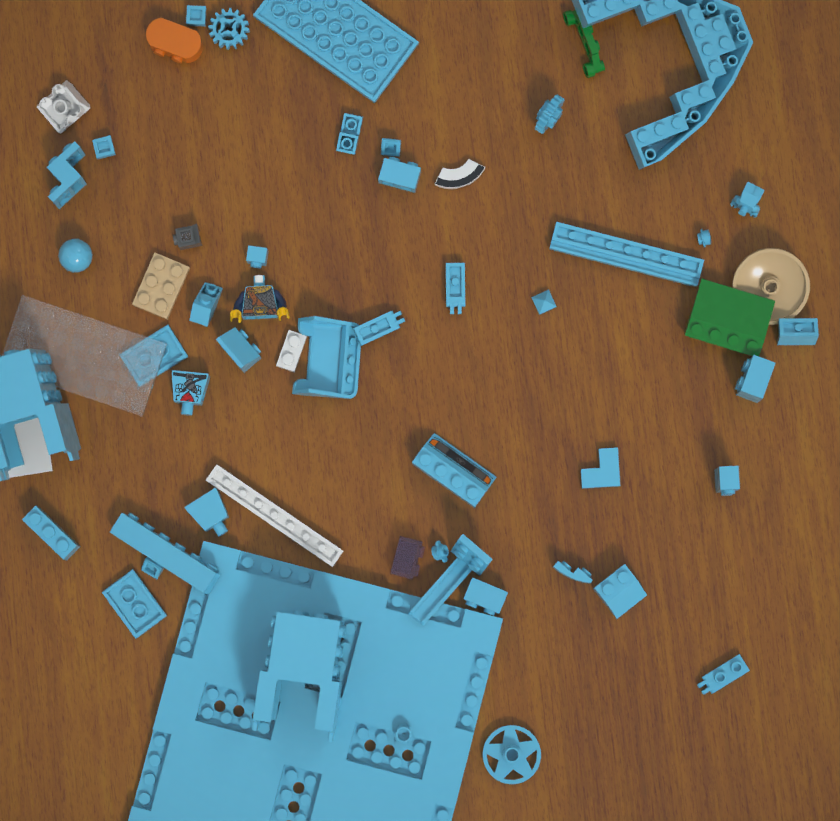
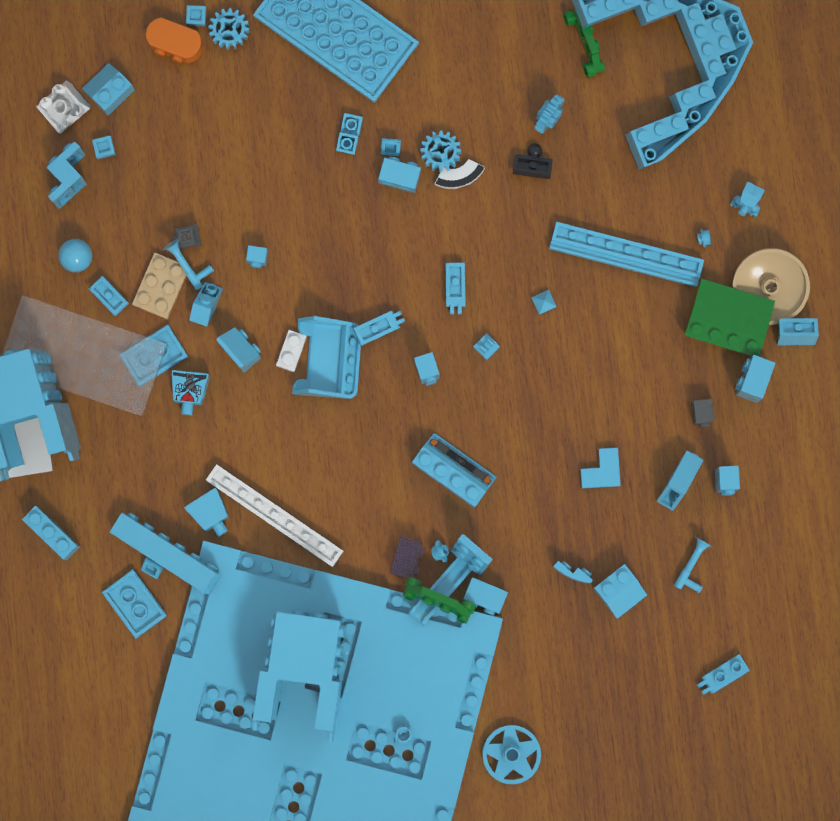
(108, 89): none -> medium azure slope
(108, 296): none -> medium azure plate
(194, 278): none -> medium azure piece
(259, 302): torso -> none
(427, 369): none -> medium azure brick
(434, 154): none -> medium azure gear
(462, 610): none -> green plate
(486, 346): none -> medium azure tile
(532, 164): none -> black plate
(680, 480): none -> medium azure slope
(683, 577): none -> medium azure piece
(703, 412): none -> dark grey window

